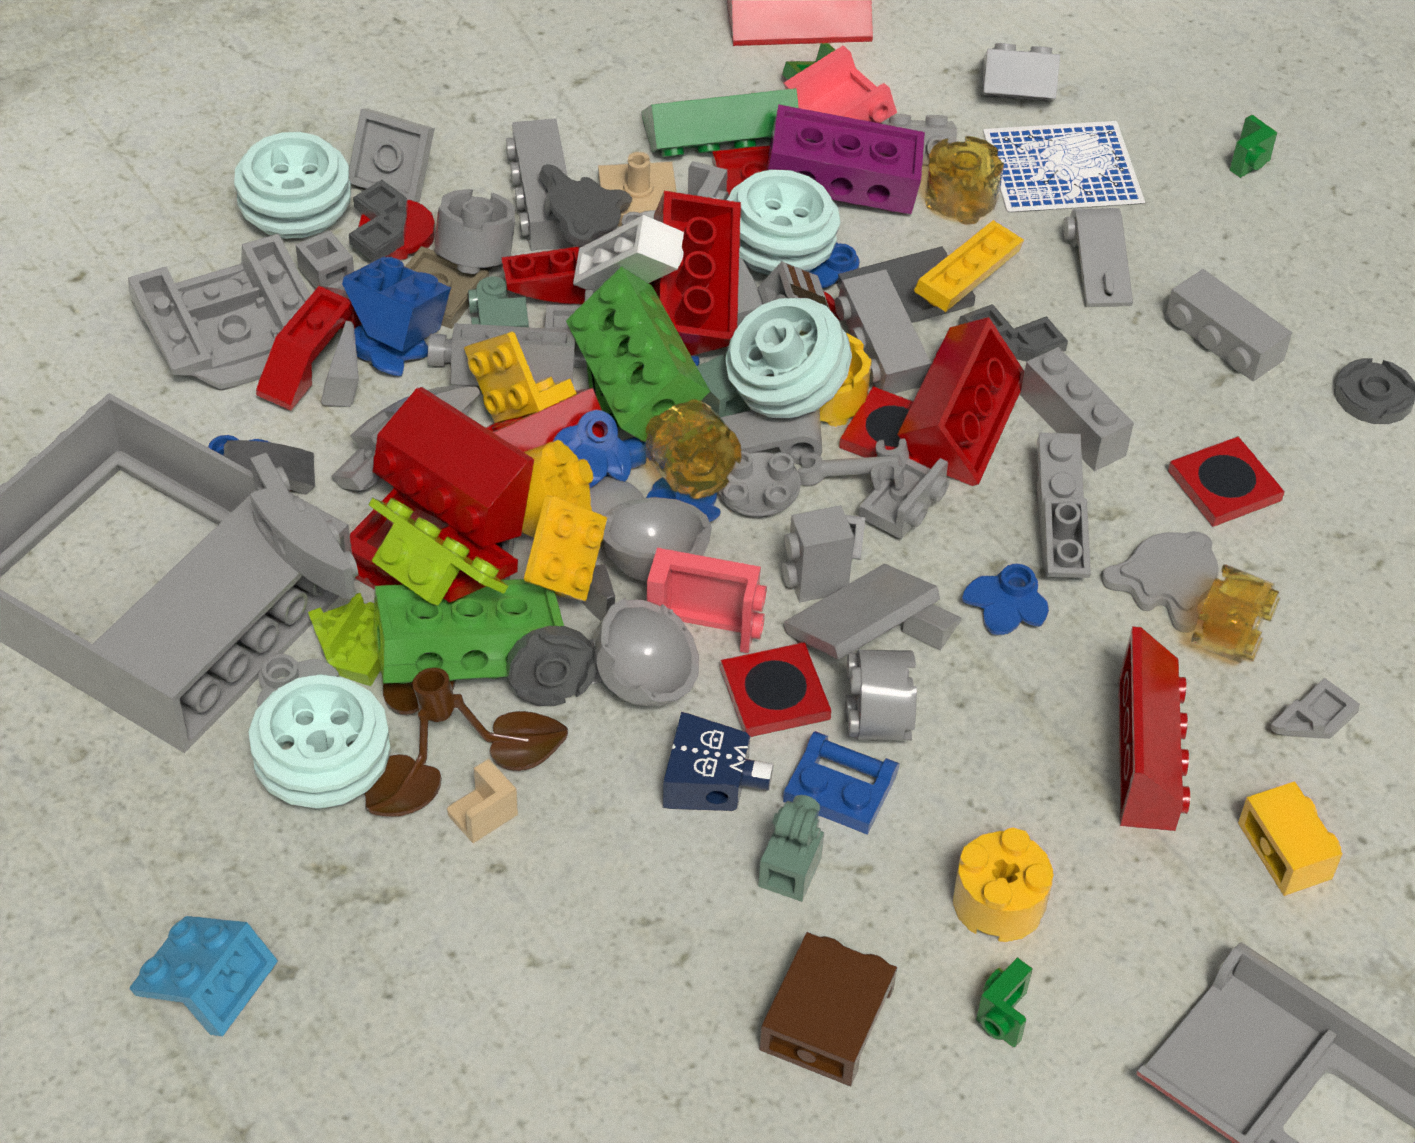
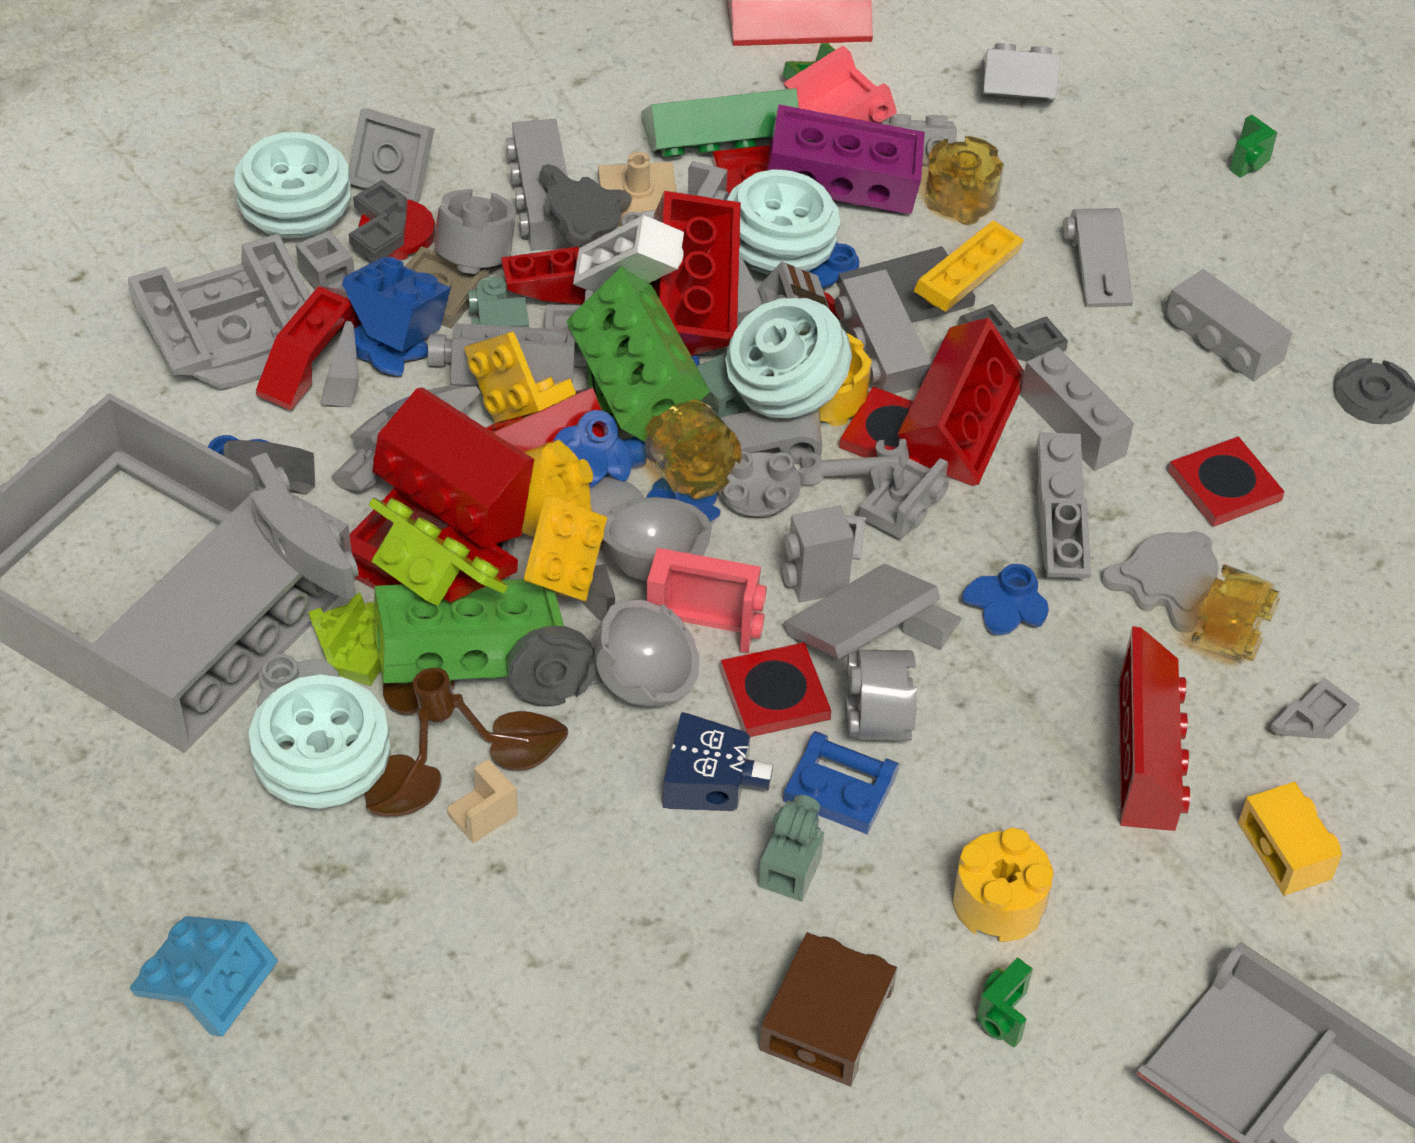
(1065, 166): white sticker -> none

